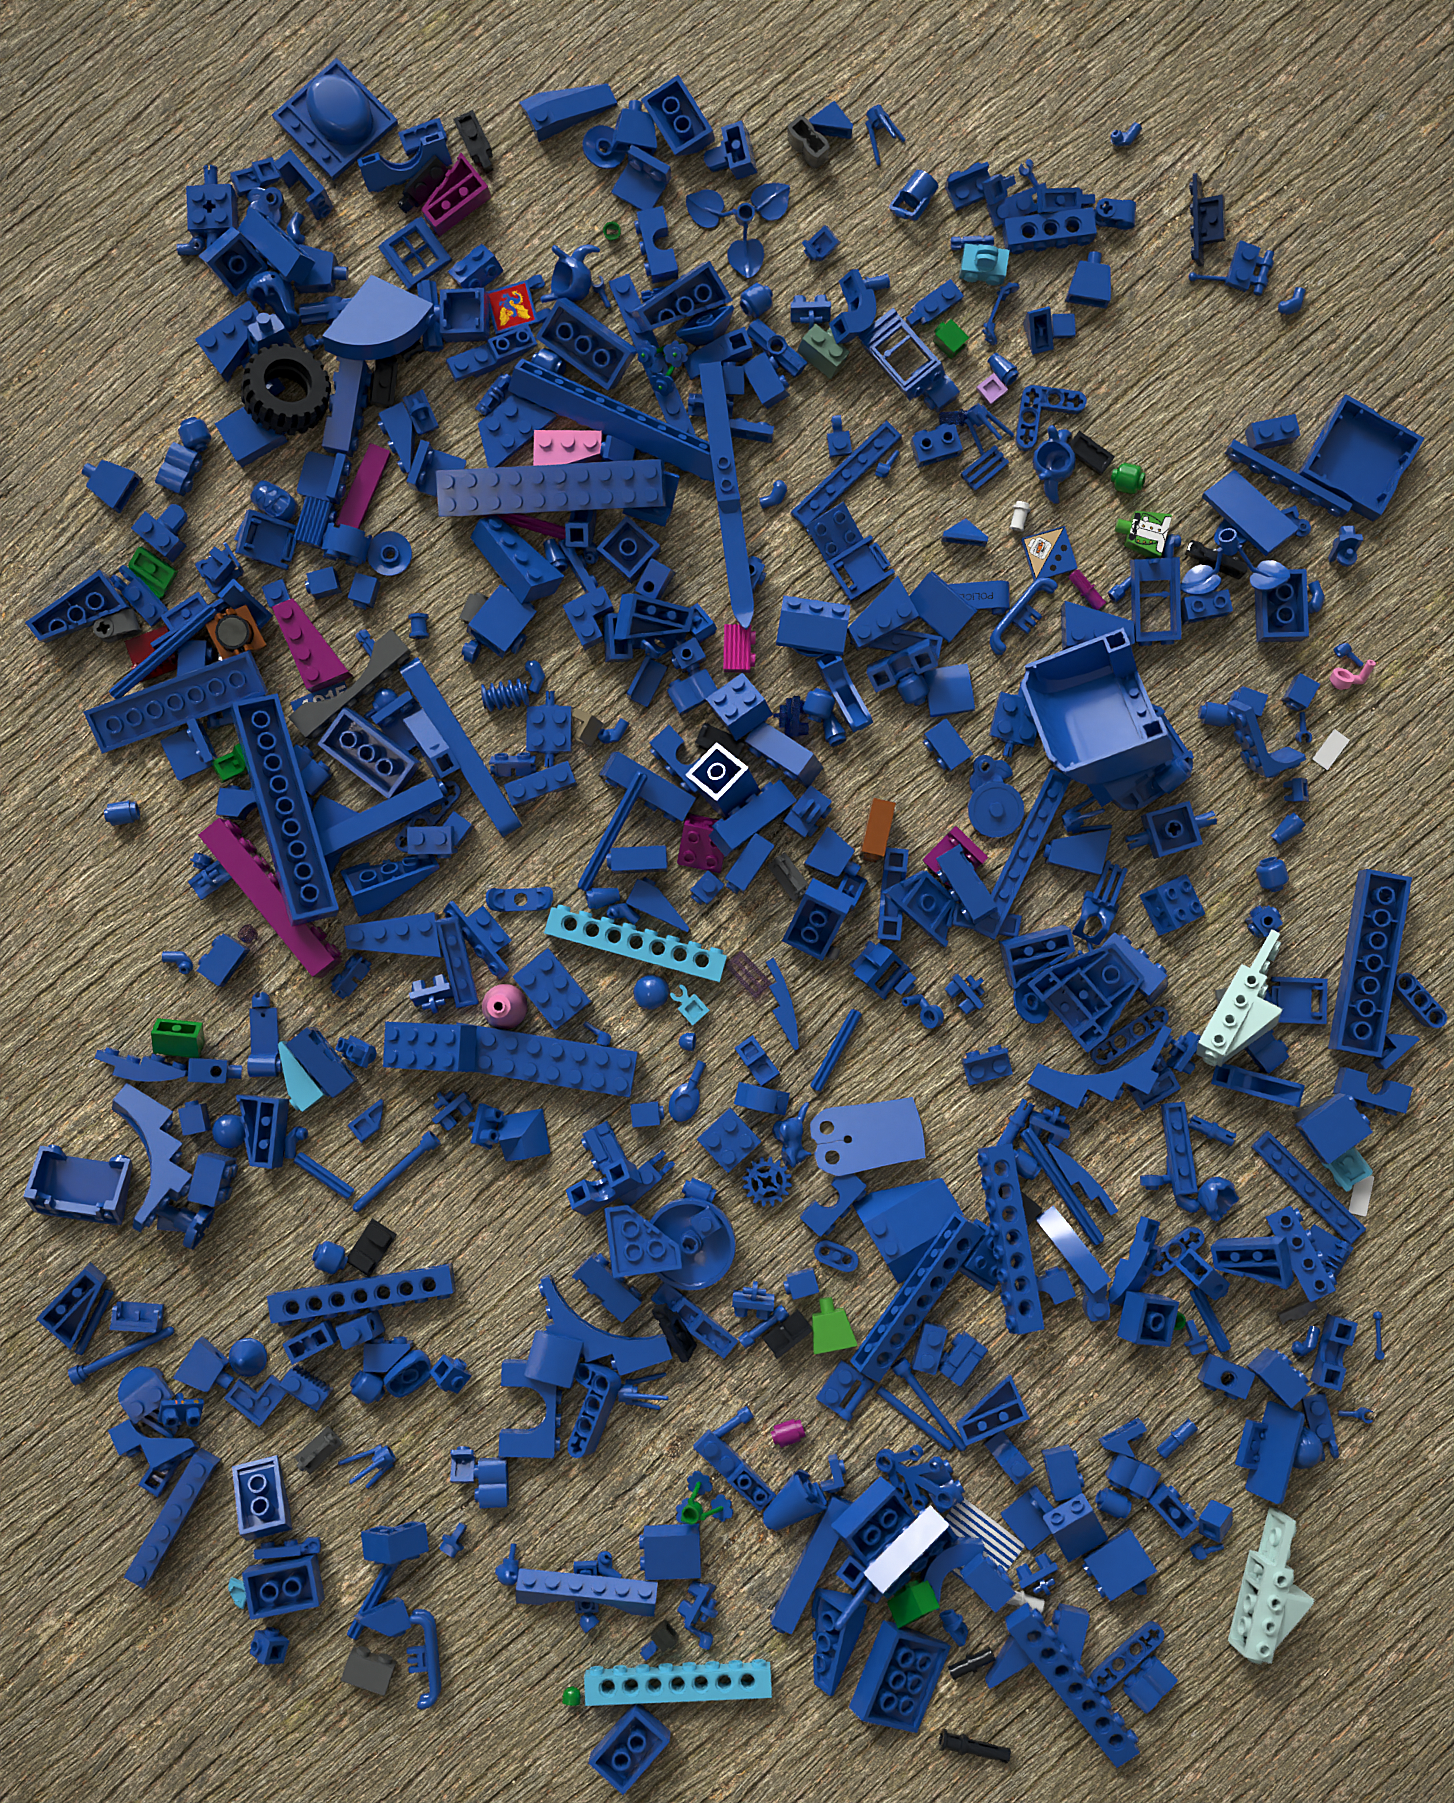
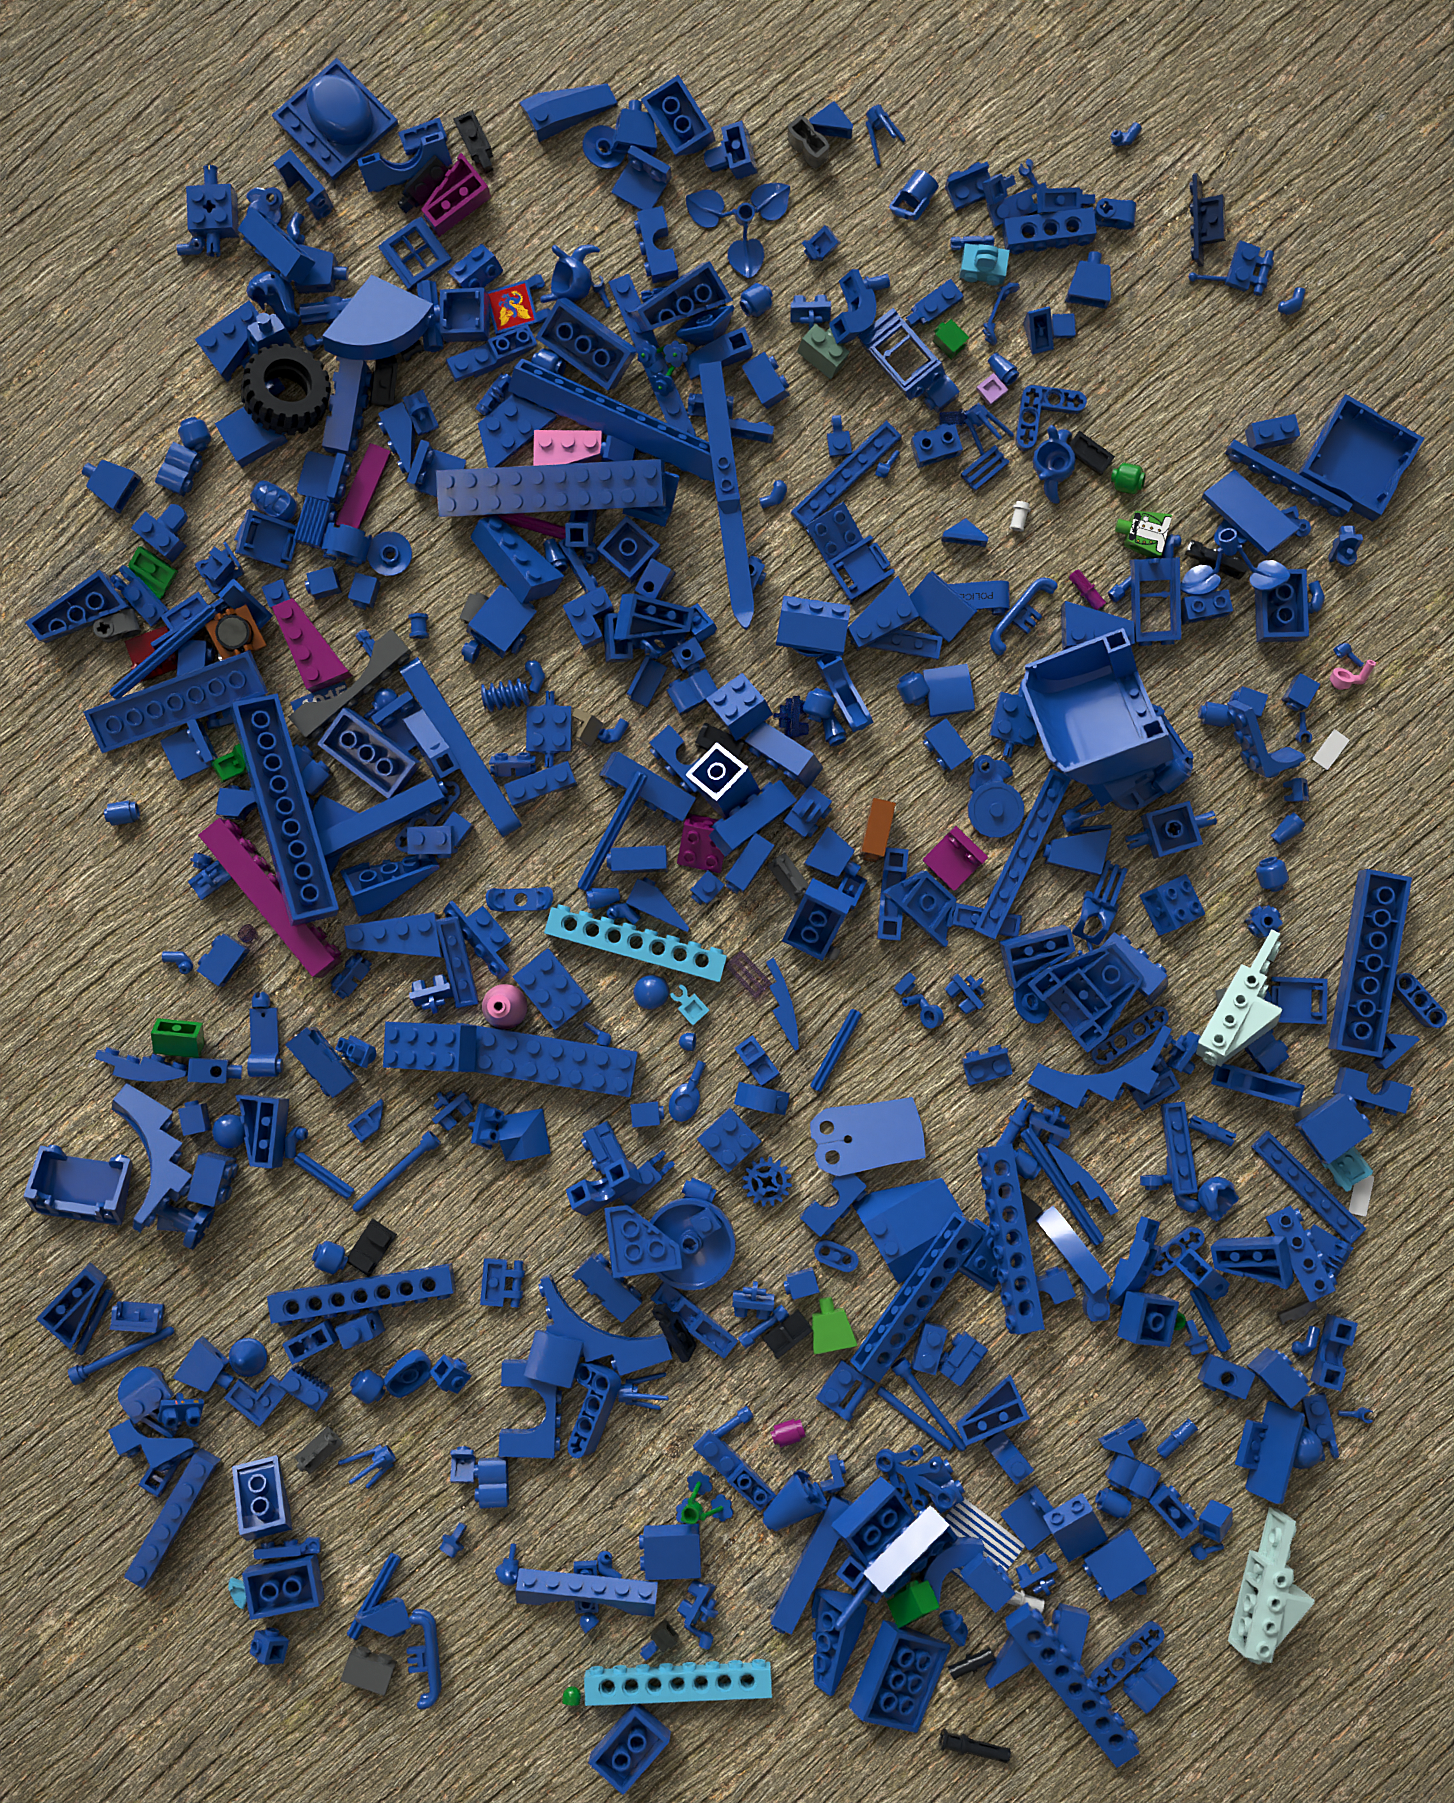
(233, 261): blue brick -> none
(260, 174): blue slope -> none
(300, 1085): medium azure slope -> none
(383, 1354): blue slope -> none
(394, 1544): blue brick -> none
(494, 1282): none -> blue plate
(613, 226): green hinge -> none
(733, 378): blue brick -> none
(738, 649): dark pink brick -> none
(766, 338): blue piece -> none
(790, 1134): blue animal -> none
(873, 963): blue piece -> none
(889, 669): blue arch -> none
(965, 885): blue wedge -> none
(1049, 553): tile -> none
(1062, 1472): blue brick -> none
(1378, 1353): blue hinge -> none

